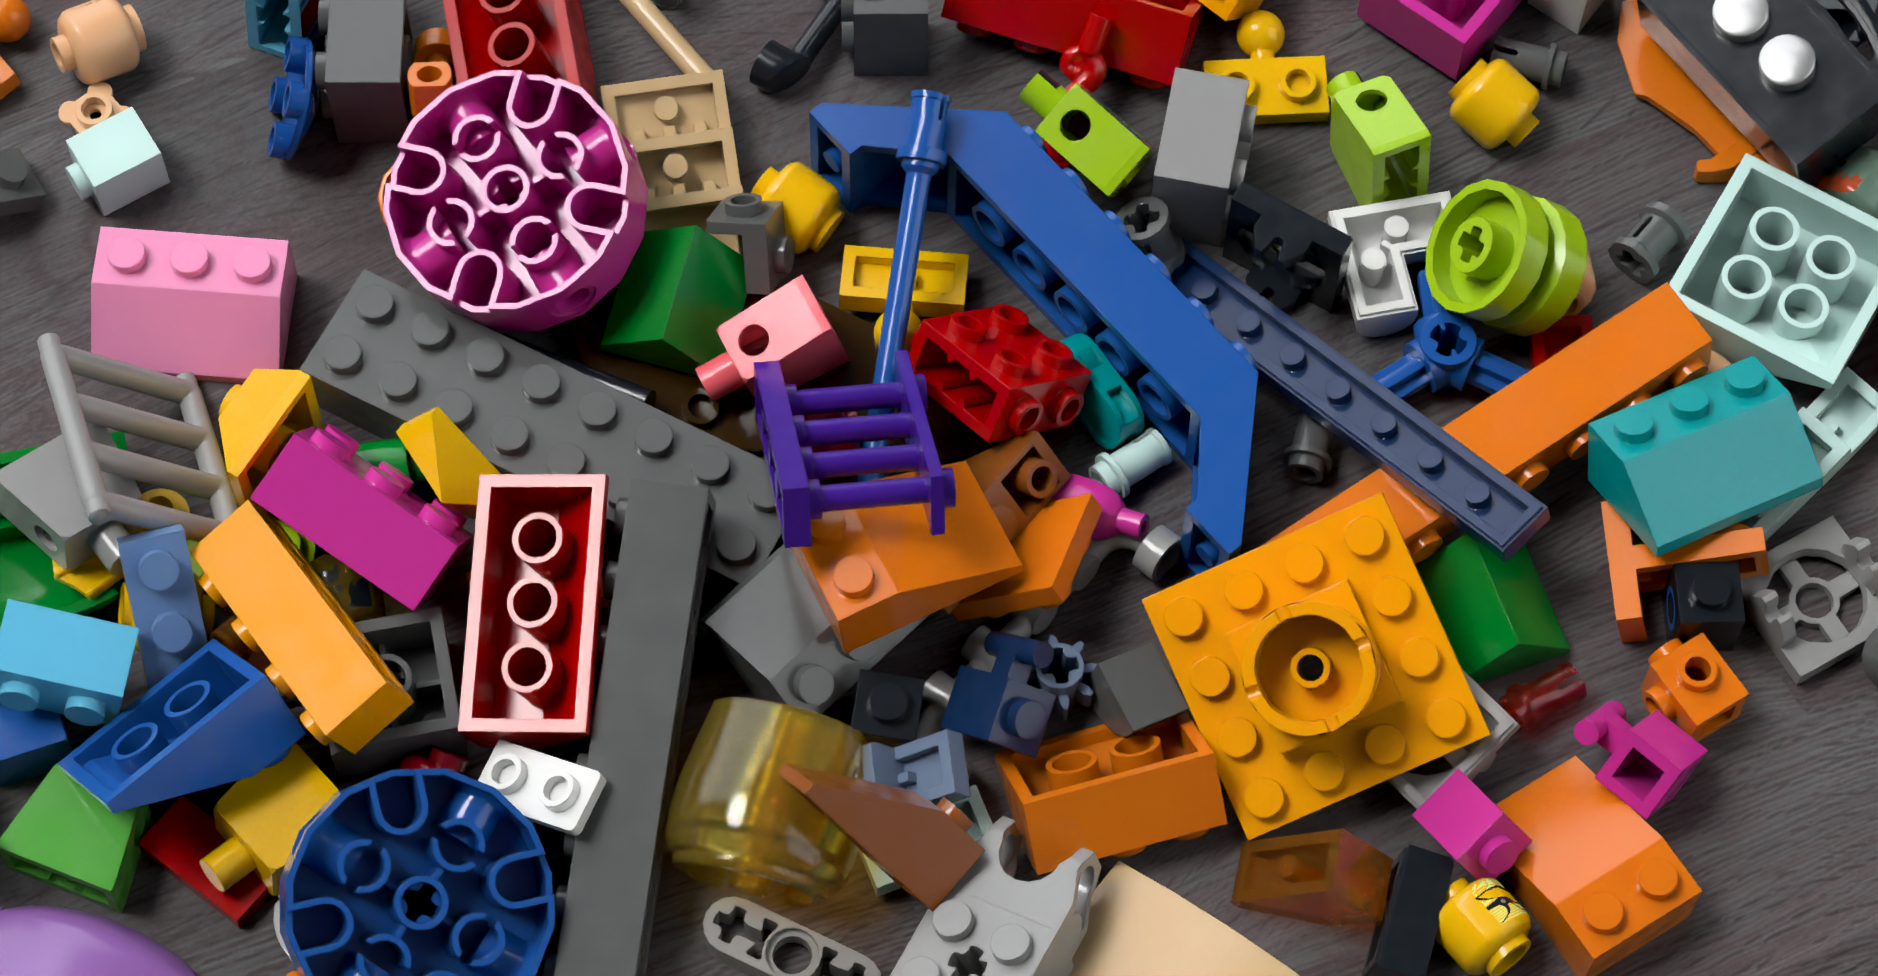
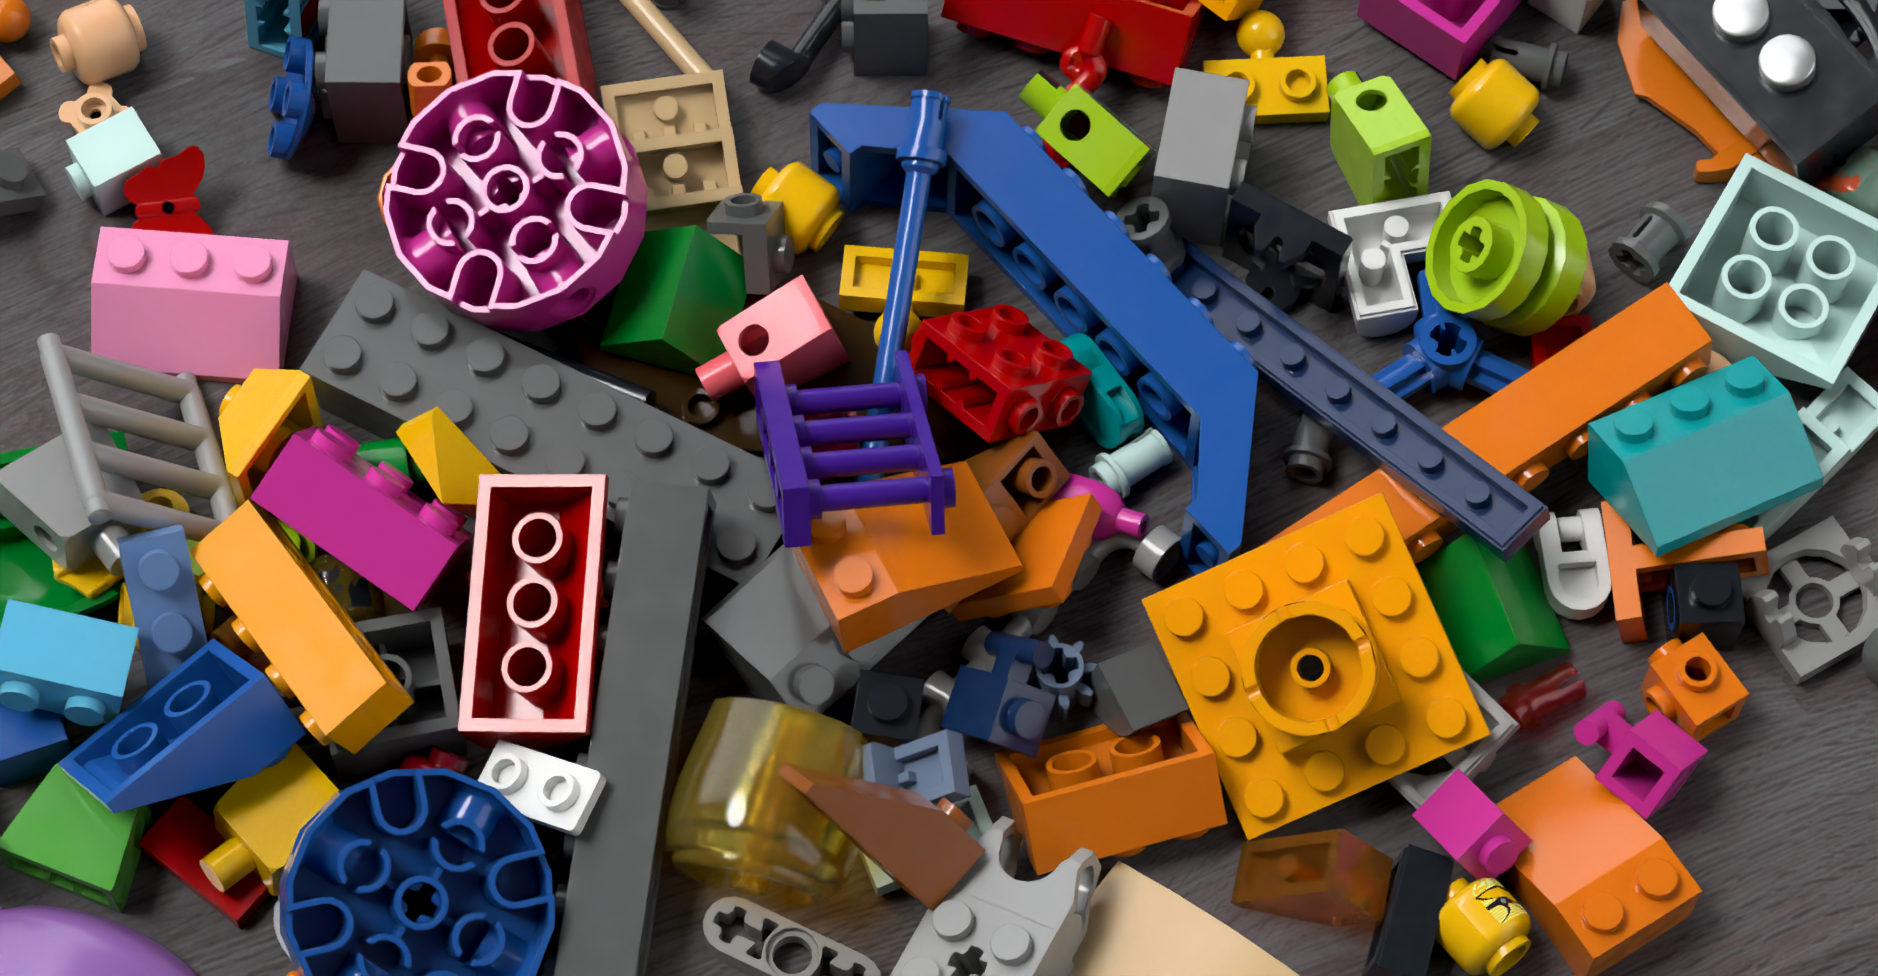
(171, 182): none -> red animal
(1574, 580): none -> white plate

